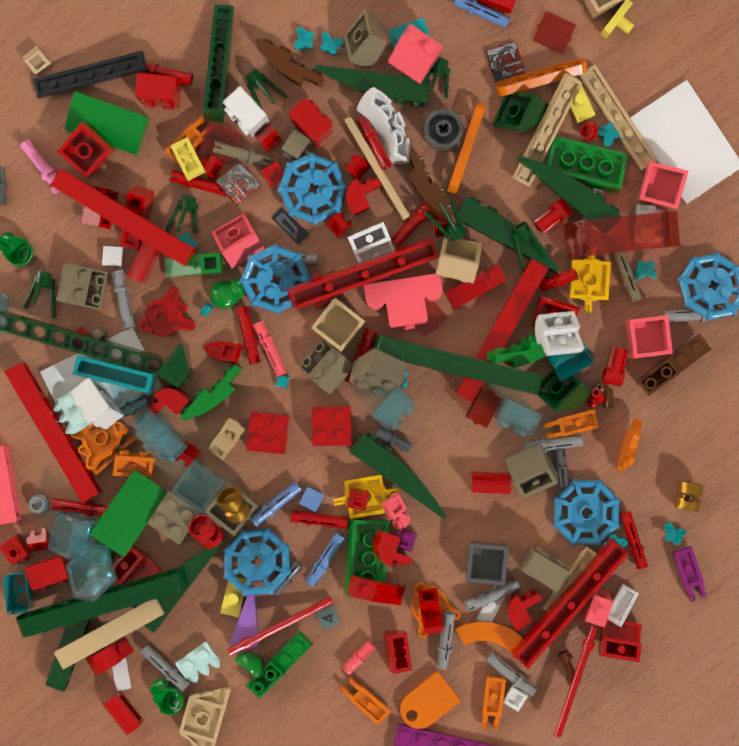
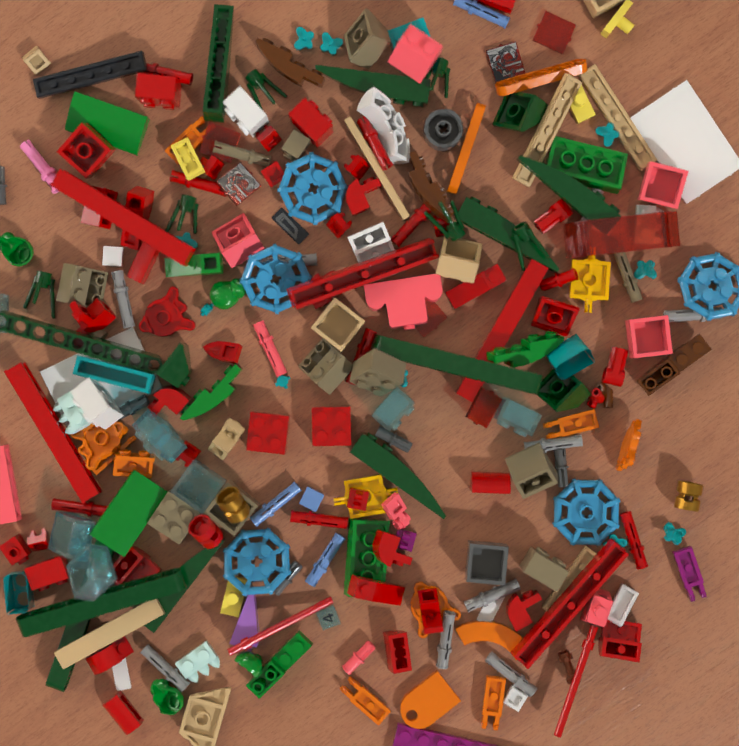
(38, 503): light grey plate -> none
(94, 317): none -> red brick
(250, 343): red pin -> none
(558, 333): white brick -> none
(589, 130): red plate -> none

